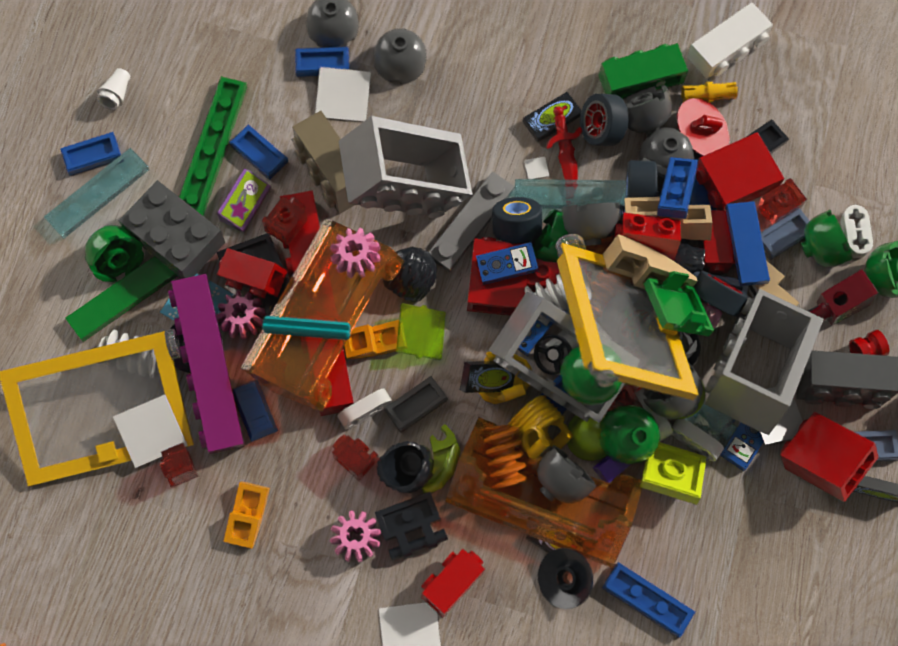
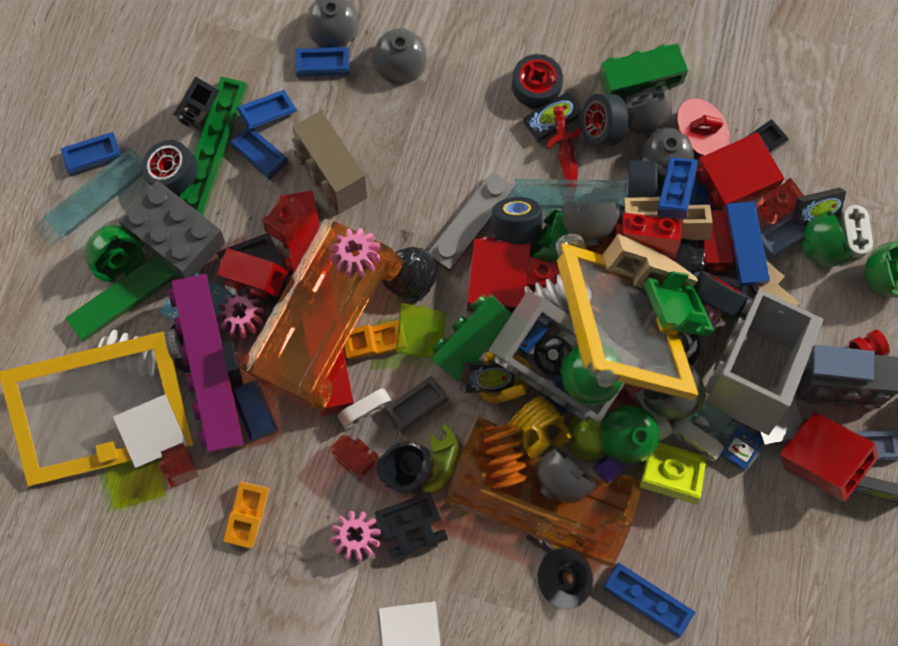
(113, 90): white cone -> none
(134, 485): none -> clear neon green piece
(171, 165): none -> wheel
(196, 103): none -> black brick
(232, 364): none -> black tile
(243, 200): slope -> none
(266, 109): none -> blue tile
(306, 327): teal axle -> none
(343, 93): white sticker -> none
(381, 139): light grey hose -> none
(453, 582): red brick -> none
(471, 335): none -> green brick
(507, 263): blue tile -> none
(532, 92): none -> wheel
(536, 168): white sticker -> none
(710, 91): yellow pin -> none
(730, 41): white brick -> none
(814, 204): none -> tile
(842, 363): none -> sand blue tile
(851, 294): dark red torso -> none

